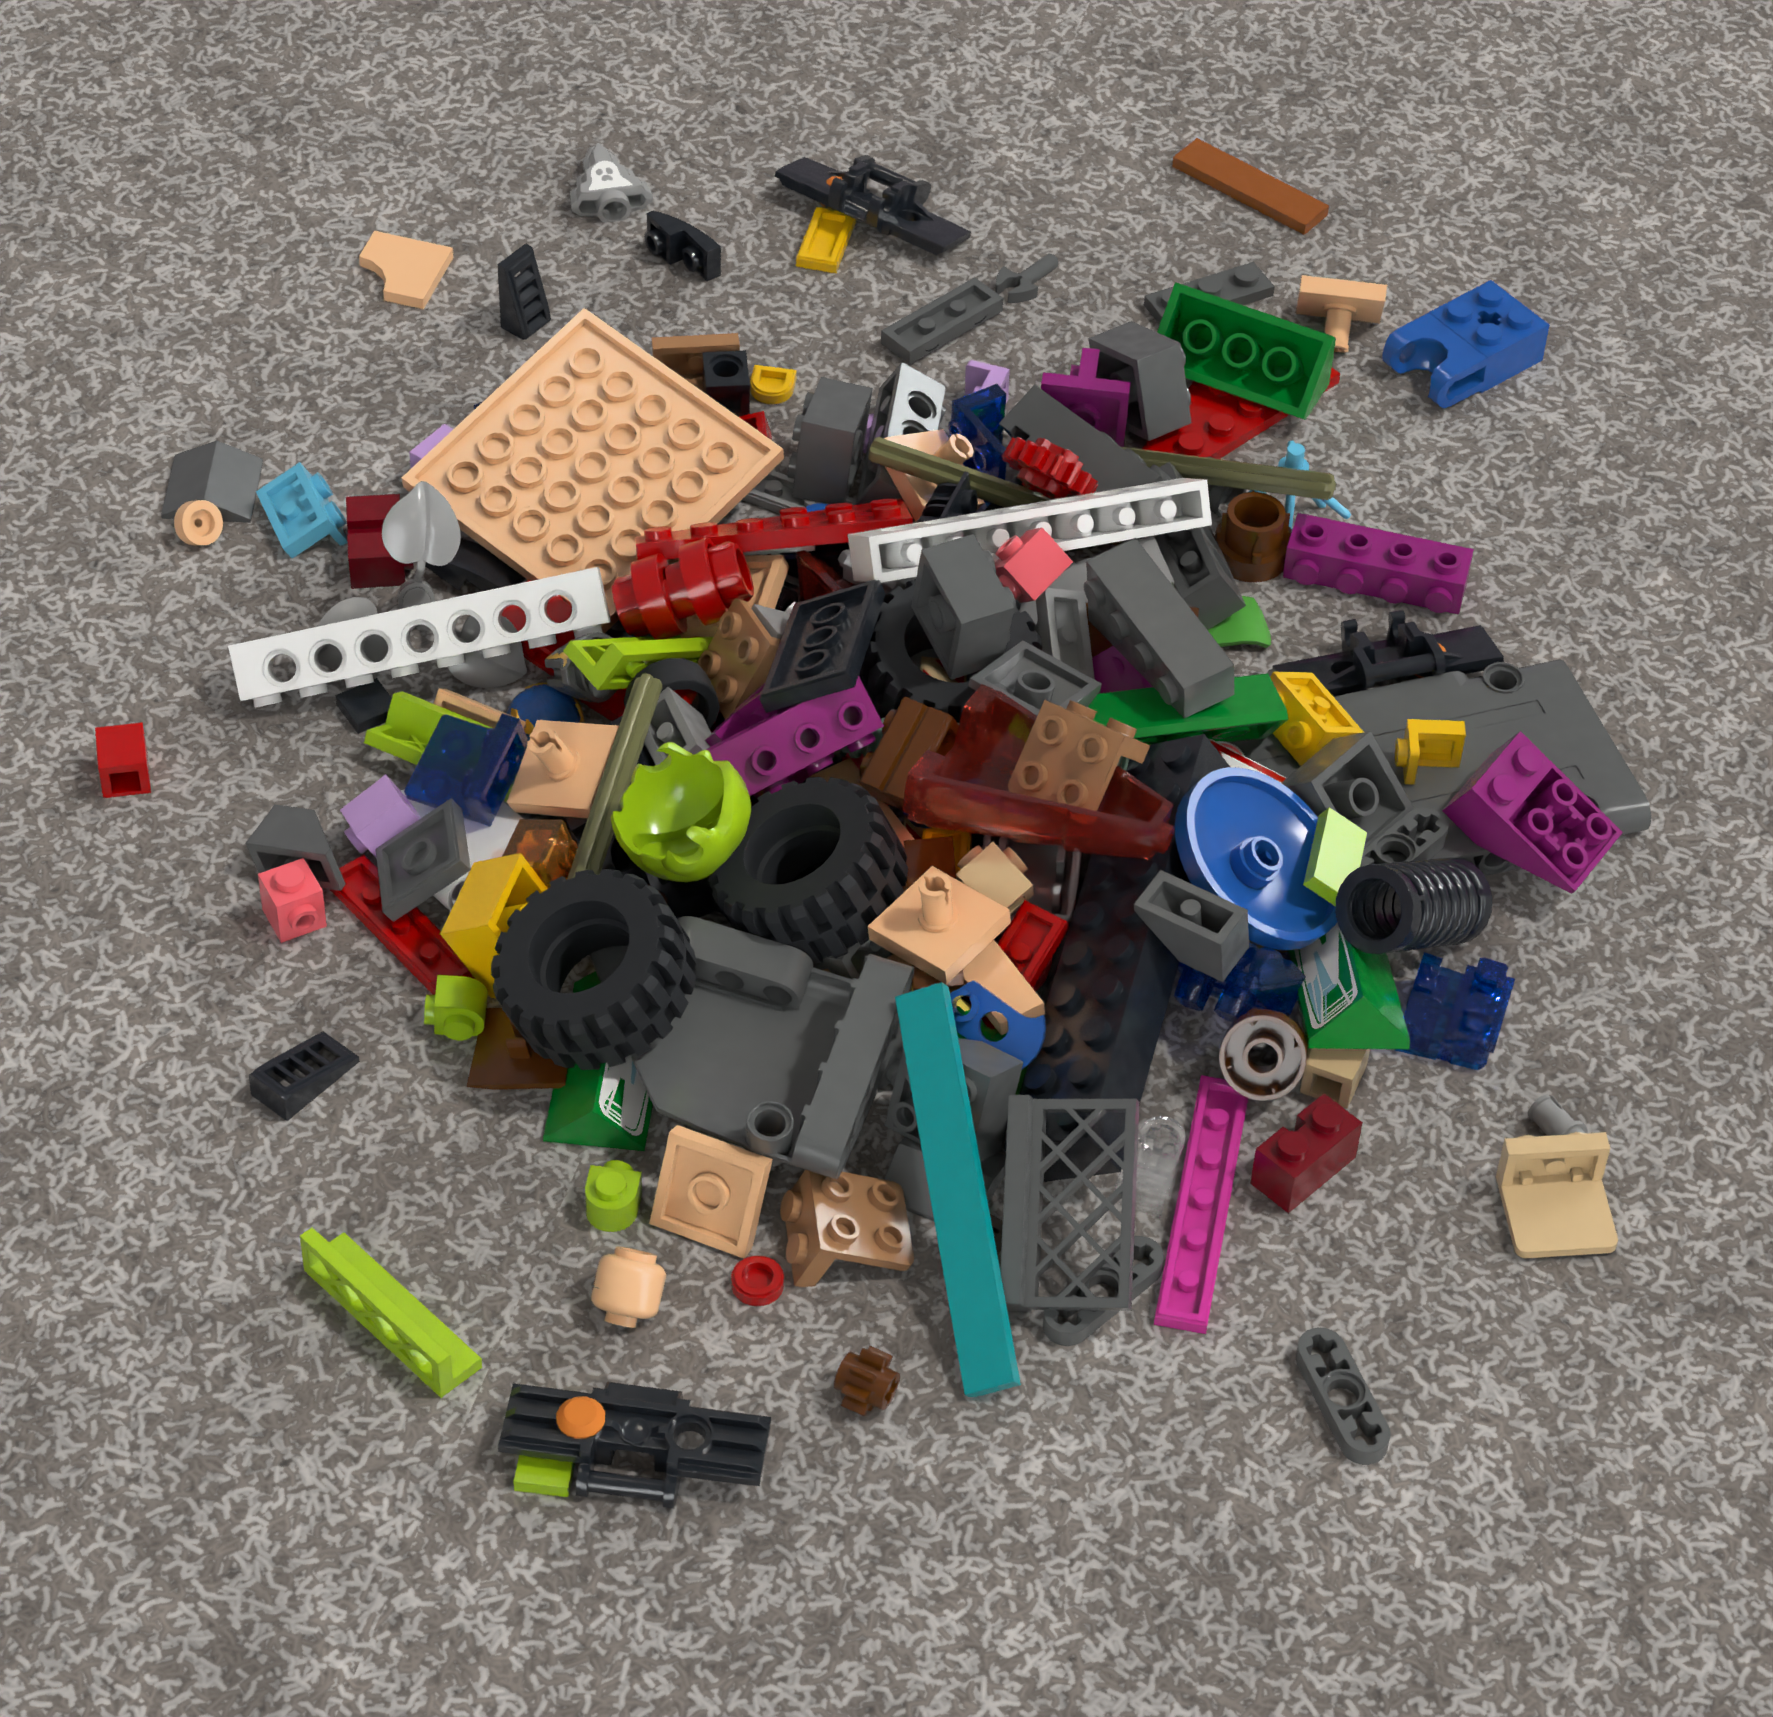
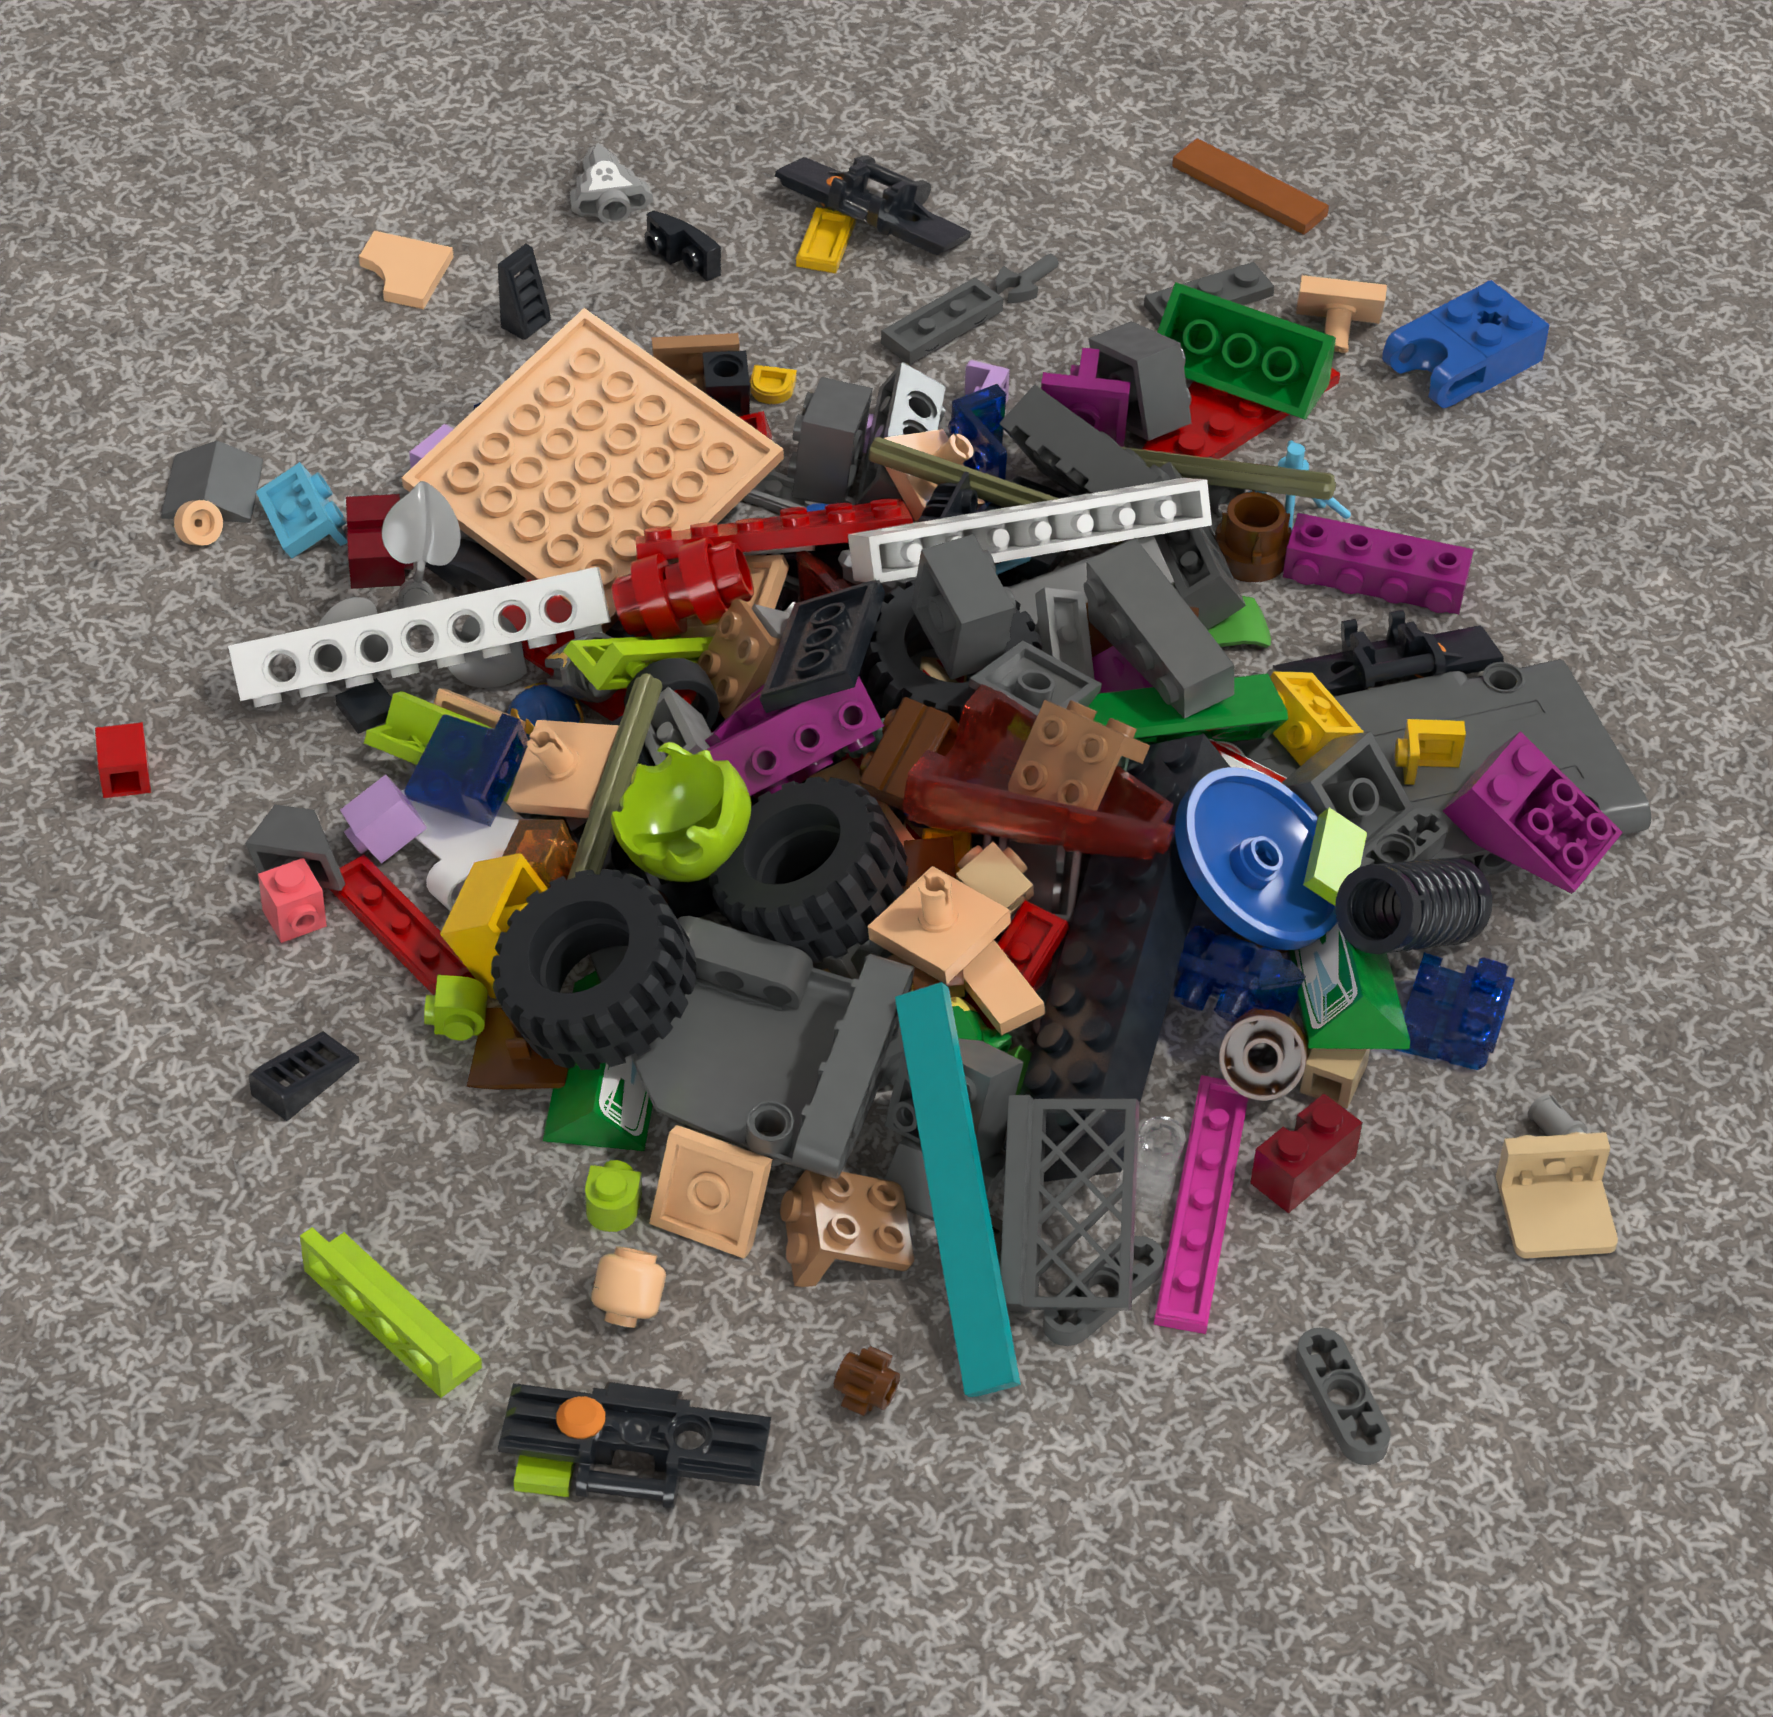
(422, 859): dark grey plate -> none
(757, 1280): red tile -> none
(1024, 1033): blue piece -> none
(1030, 564): coral brick -> none
(1048, 468): red gear -> none
(1195, 924): dark grey slope -> none

